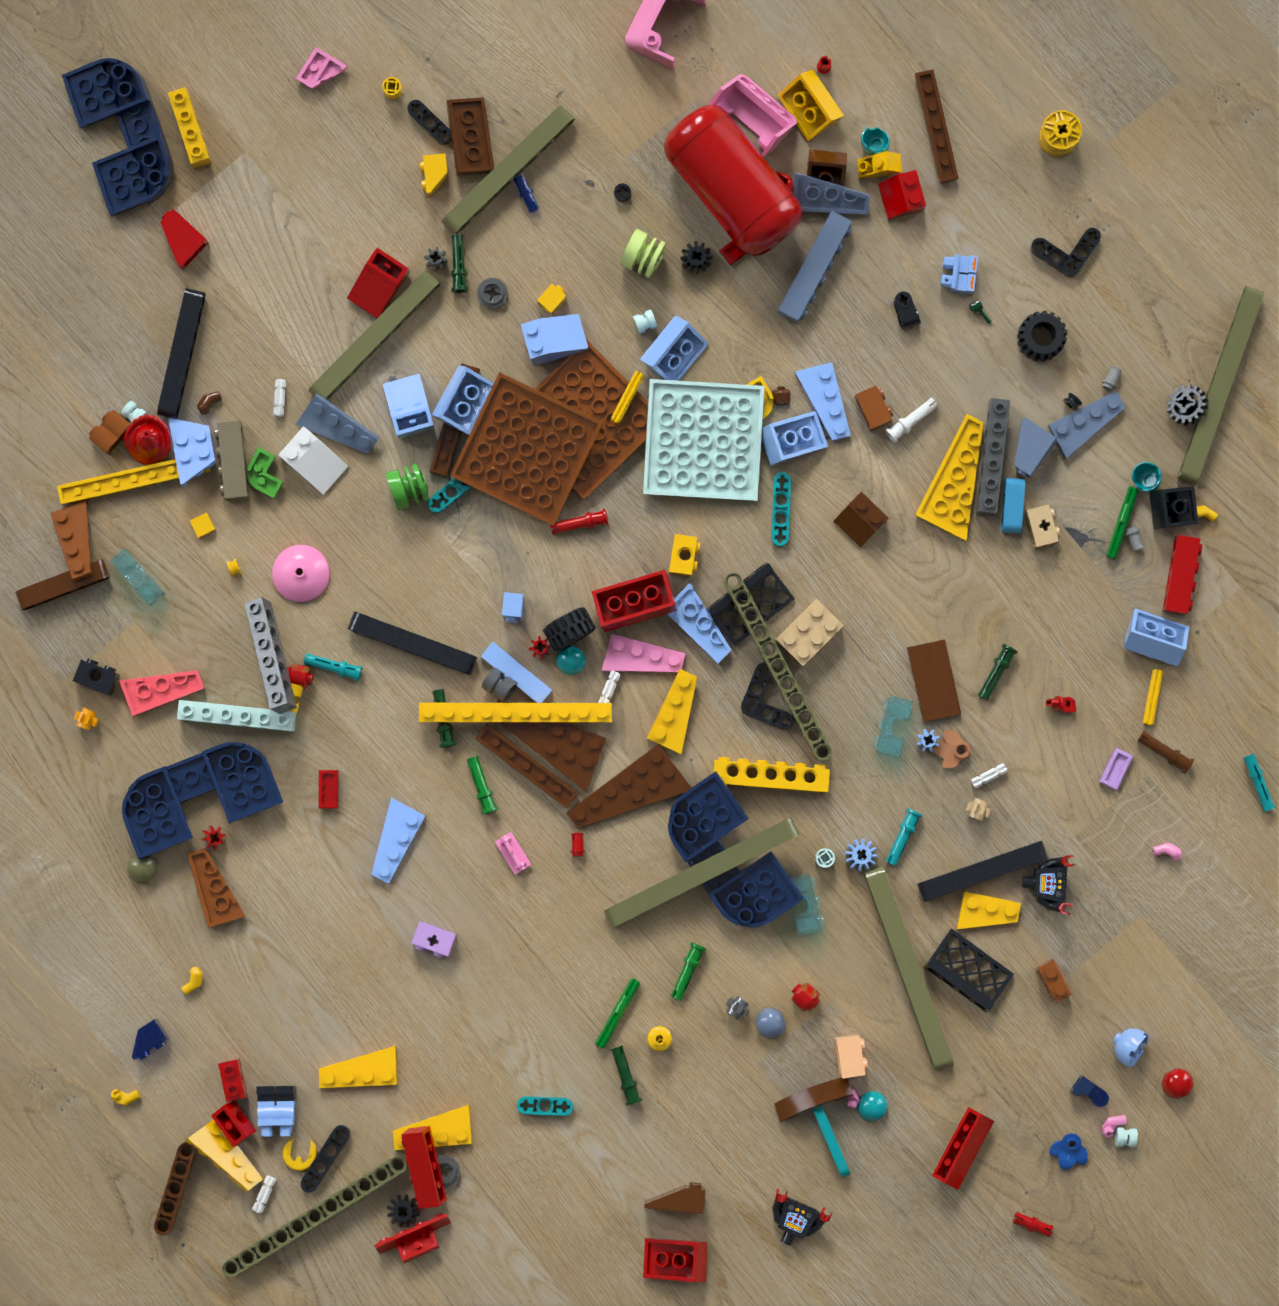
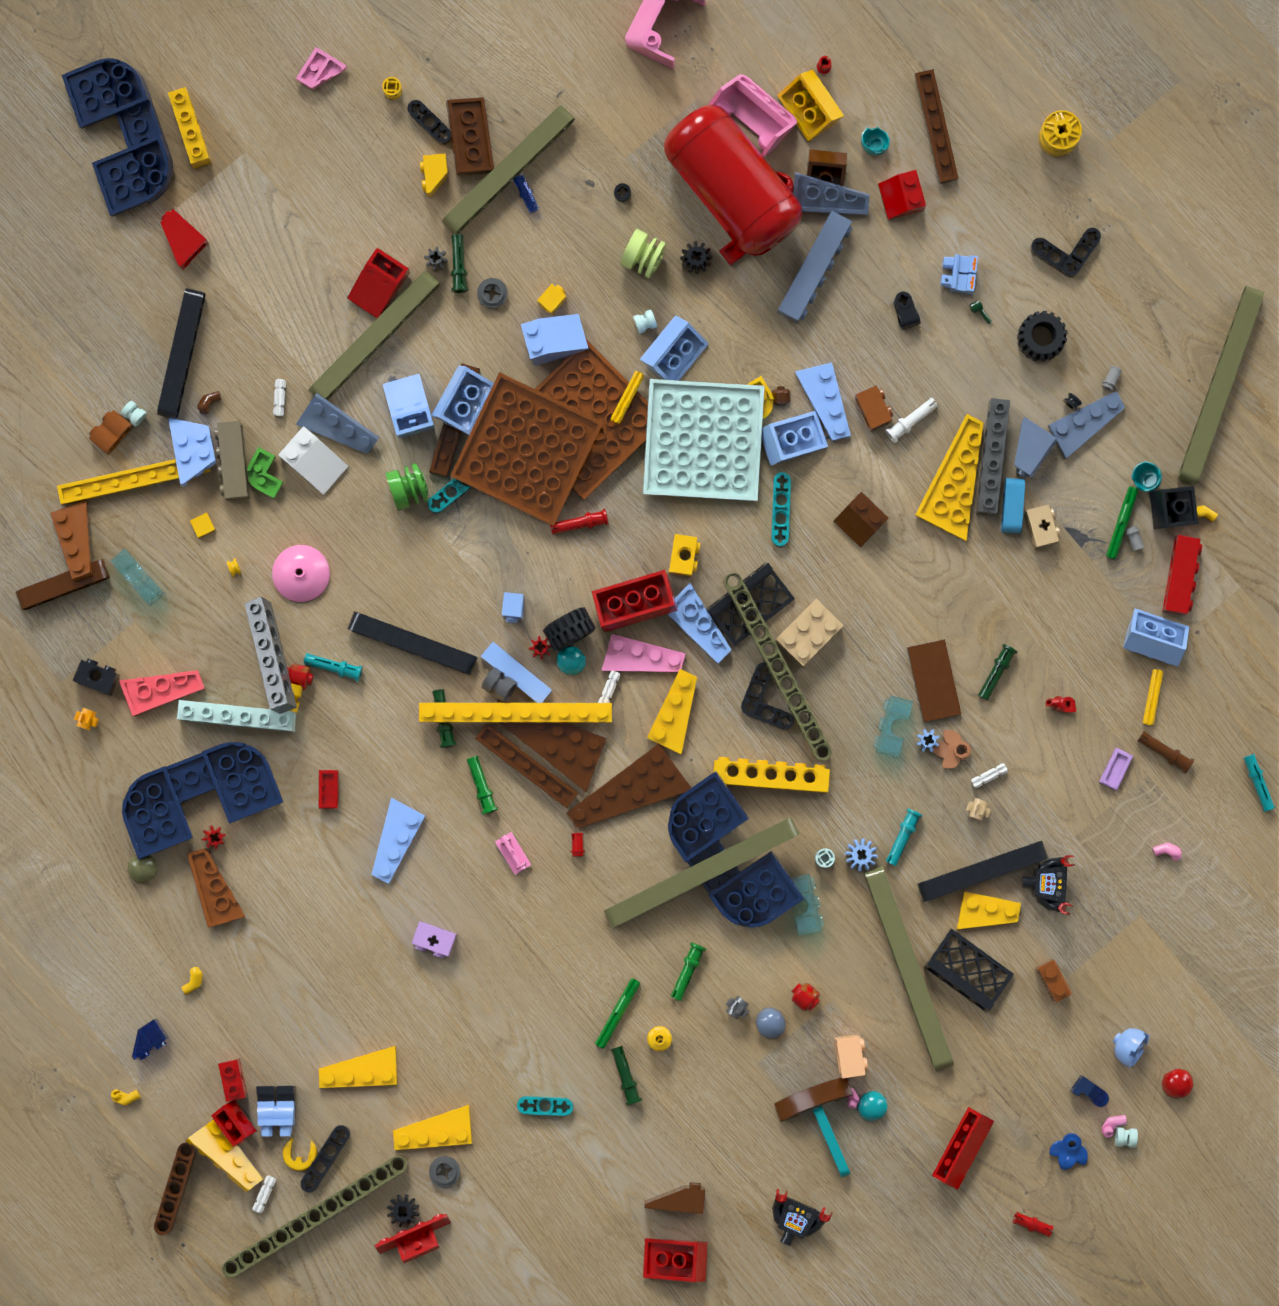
(148, 439): red piece -> none
(423, 1167): red brick -> none
(880, 165): yellow slope -> none
(1183, 398): gear -> none

